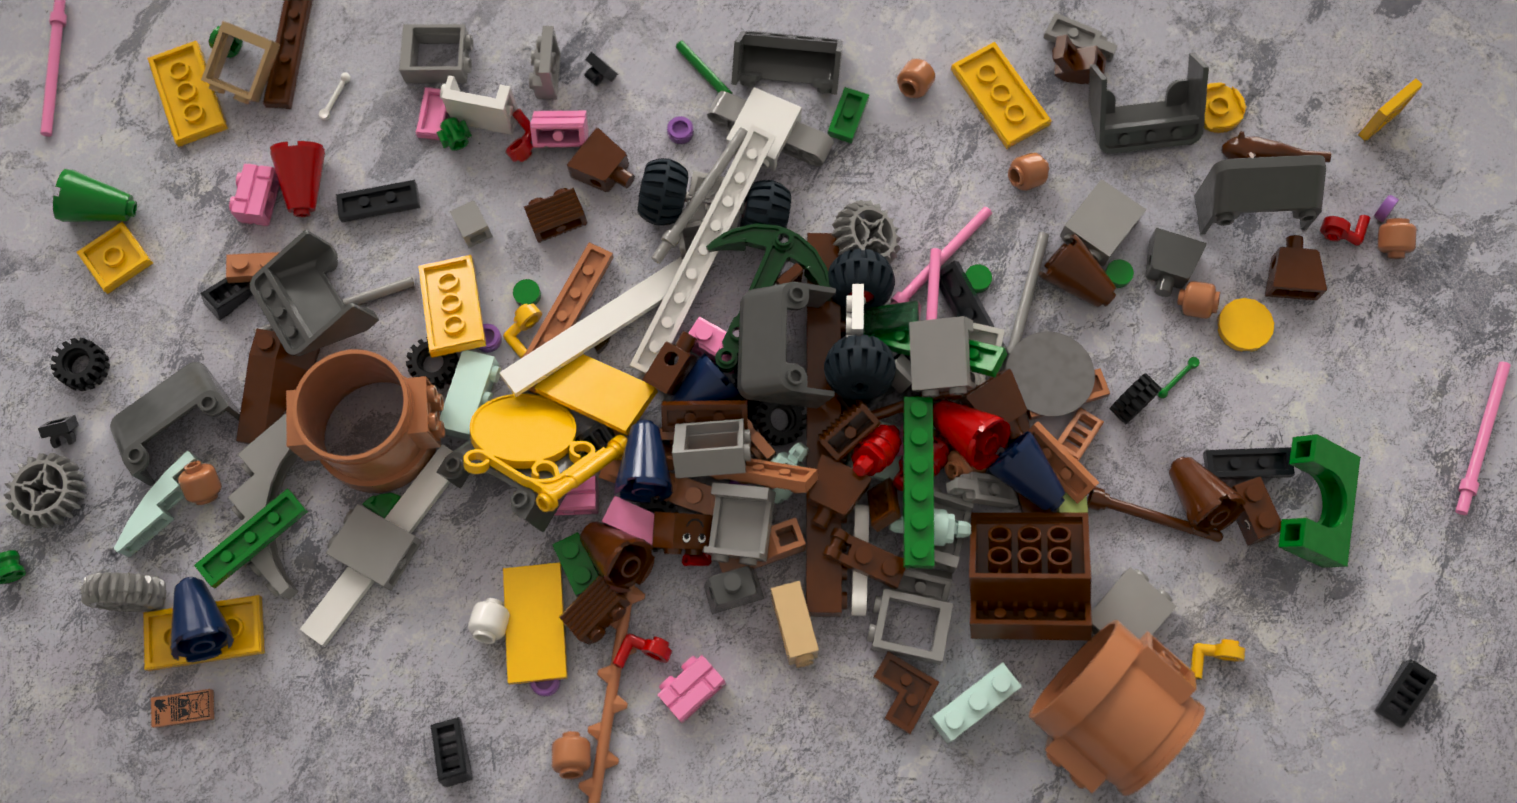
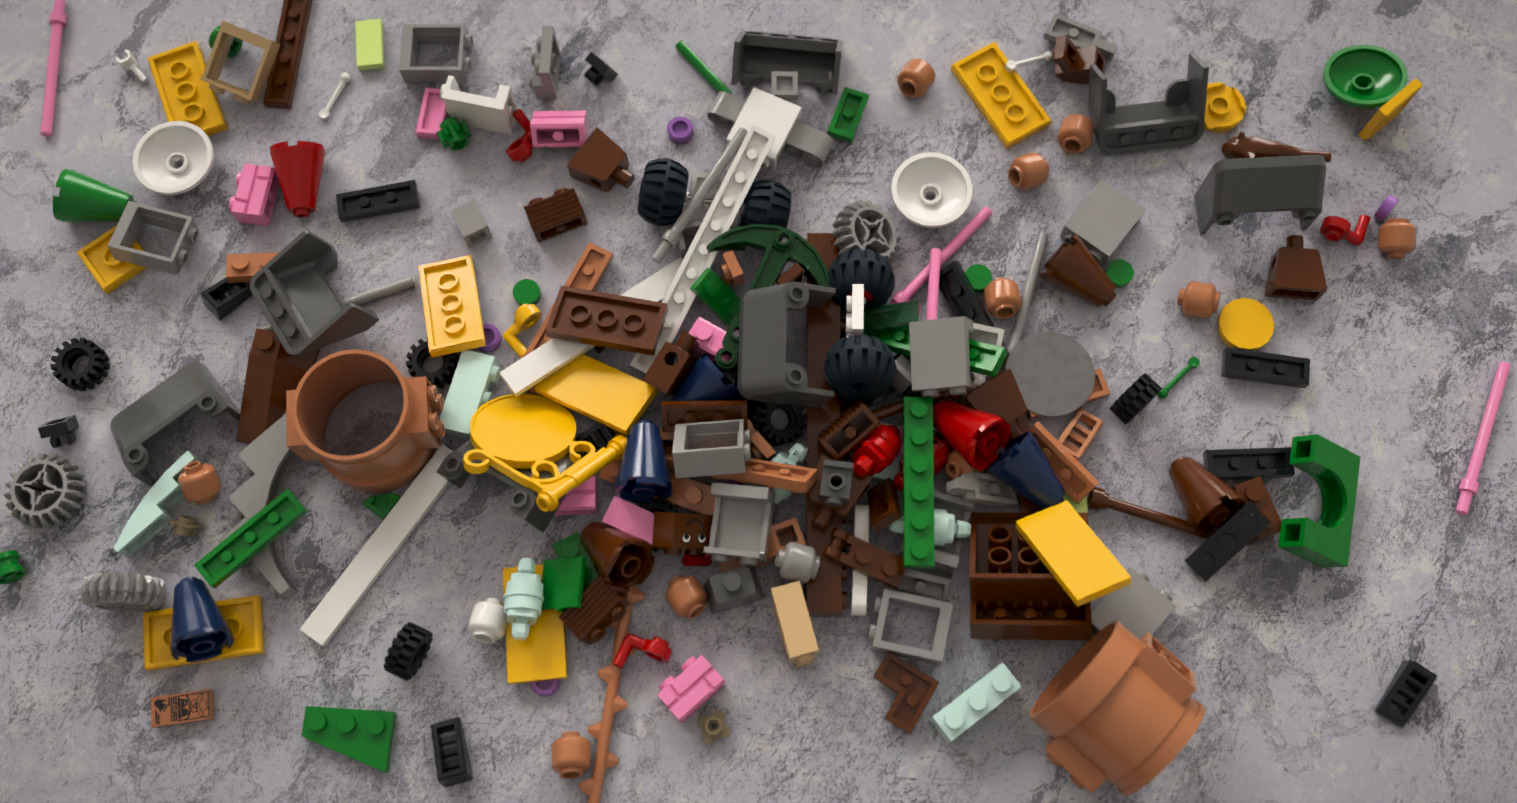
(128, 229): none -> light grey window
(130, 64): none -> white hand
(166, 148): none -> white dish
(185, 526): none -> dark tan plate
(353, 732): none -> green wing
(369, 44): none -> yellowish green tile
(373, 546): light grey panel -> none
(408, 651): none -> black tyre
(523, 599): none -> light aqua piece
(563, 583): none -> green piece
(607, 320): none -> reddish brown plate
(686, 596): none -> nougat head
(711, 734): none -> dark tan plate
(717, 296): none -> green plate
(731, 270): none -> nougat plate
(784, 84): none -> light grey panel
(797, 562): none -> light grey head
(836, 470): none -> dark grey brick
(933, 176): none -> white dish
(1002, 298): none -> nougat head
(1011, 65): none -> white hinge
(1073, 553): none -> yellow tile
(1076, 133): none -> nougat head
(1171, 260): dark grey torso -> none
(1228, 541): none -> black plate
(1228, 650): yellow plate -> none
(1265, 367): none -> black plate
(1364, 76): none -> green dish

